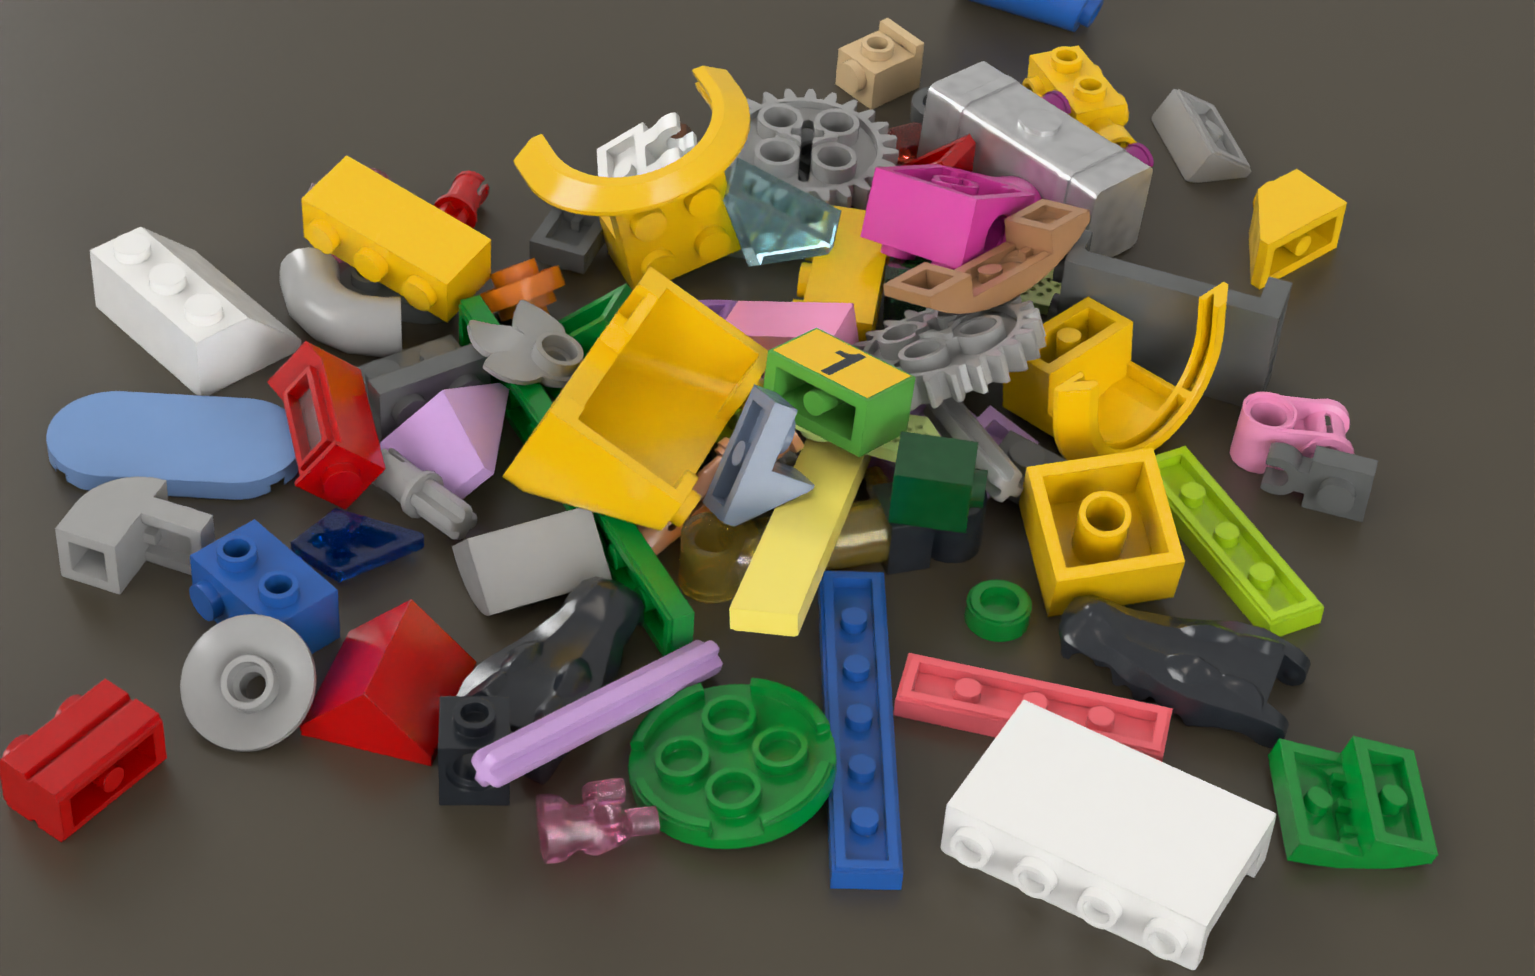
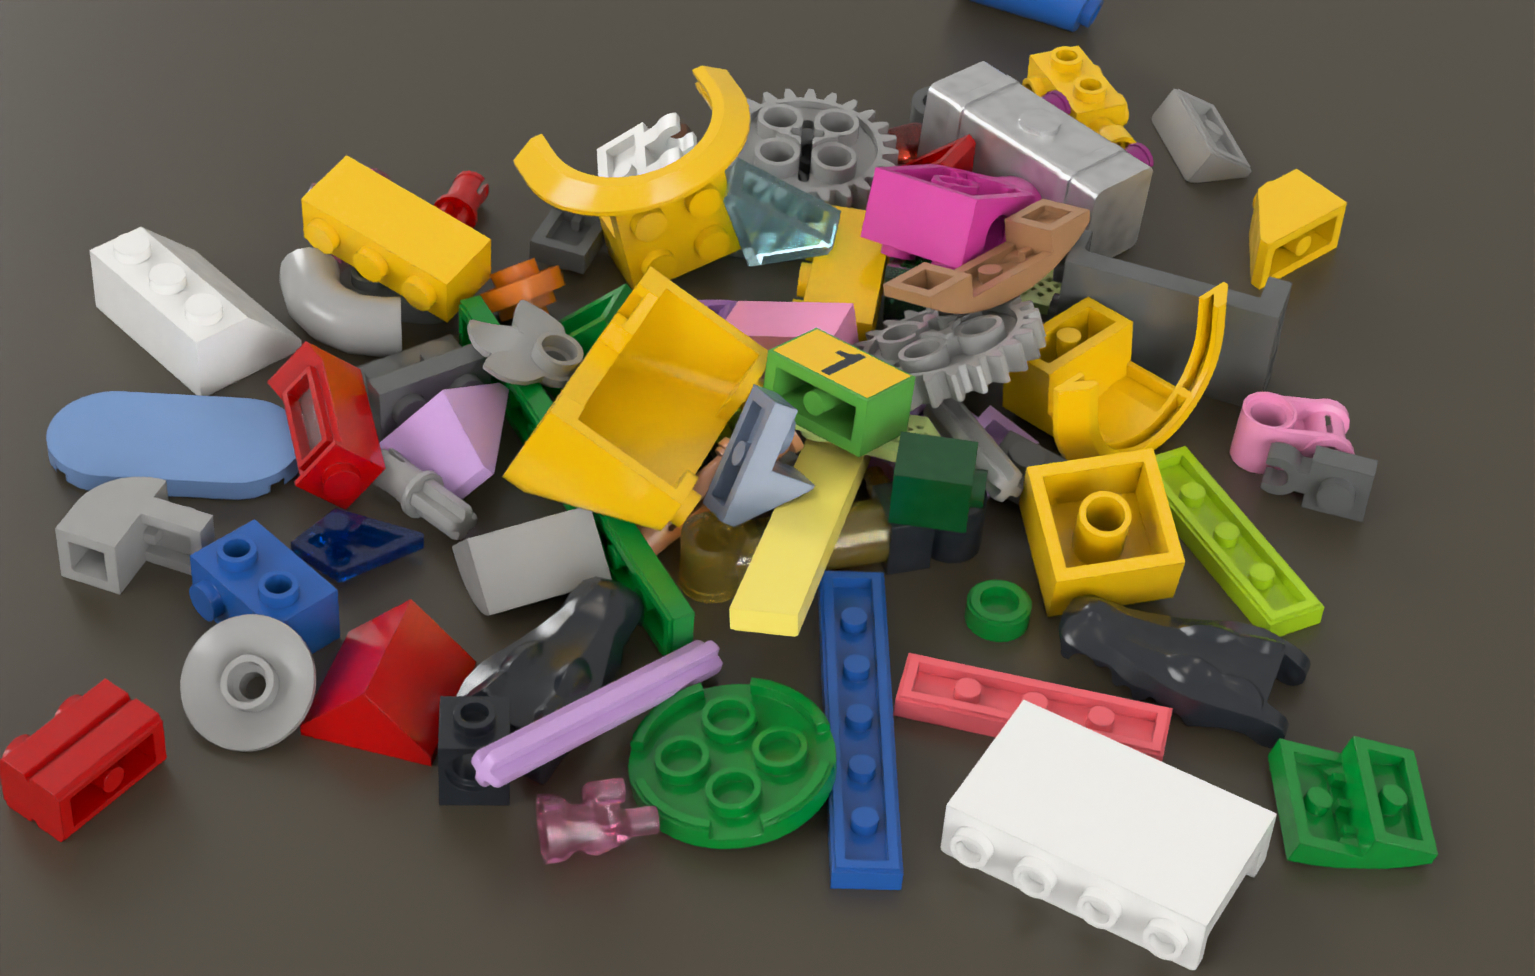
(880, 65): tan brick -> none

